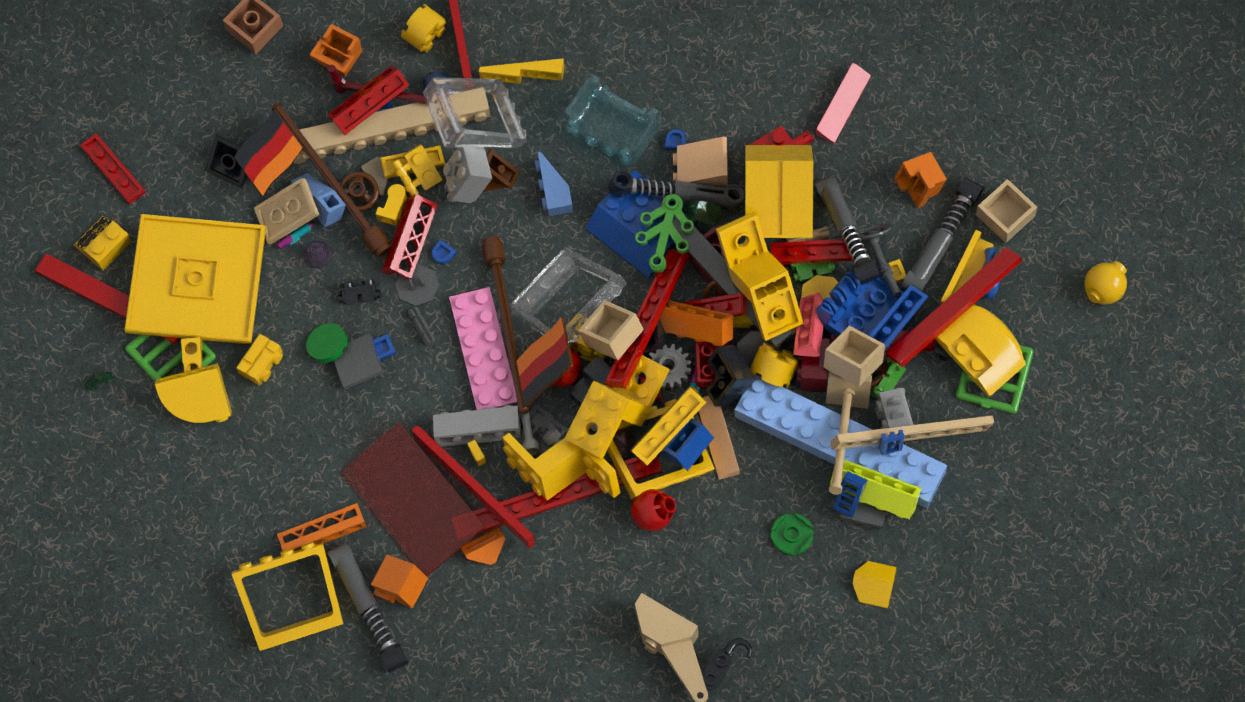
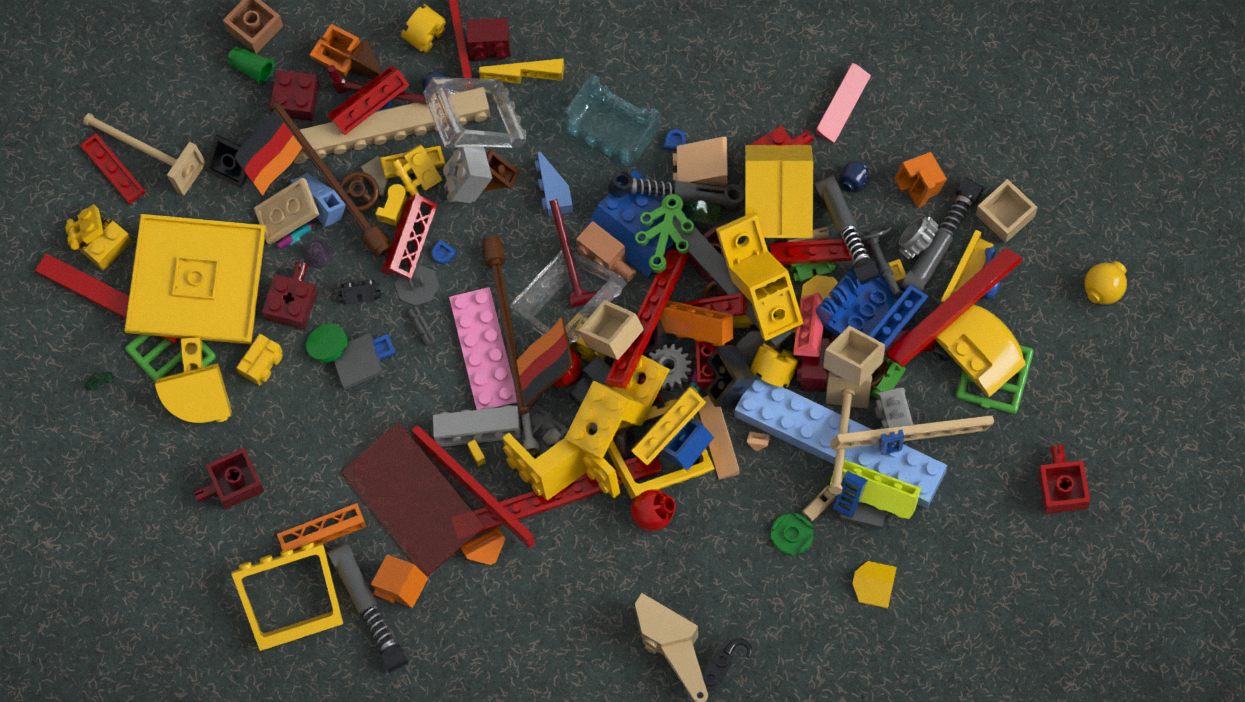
(85, 229): none -> yellow plate
(183, 169): none -> tan tile
(222, 481): none -> dark red brick
(251, 64): none -> green plant
(287, 289): none -> dark red brick
(296, 93): none -> dark red brick
(364, 61): none -> reddish brown slope
(488, 39): none -> dark red brick
(579, 296): none -> dark red bar
(604, 250): none -> nougat brick
(758, 440): none -> light nougat slope
(818, 505): none -> tan bar
(854, 177): none -> dark blue head
(917, 236): none -> light grey gear
(1064, 473): none -> red brick

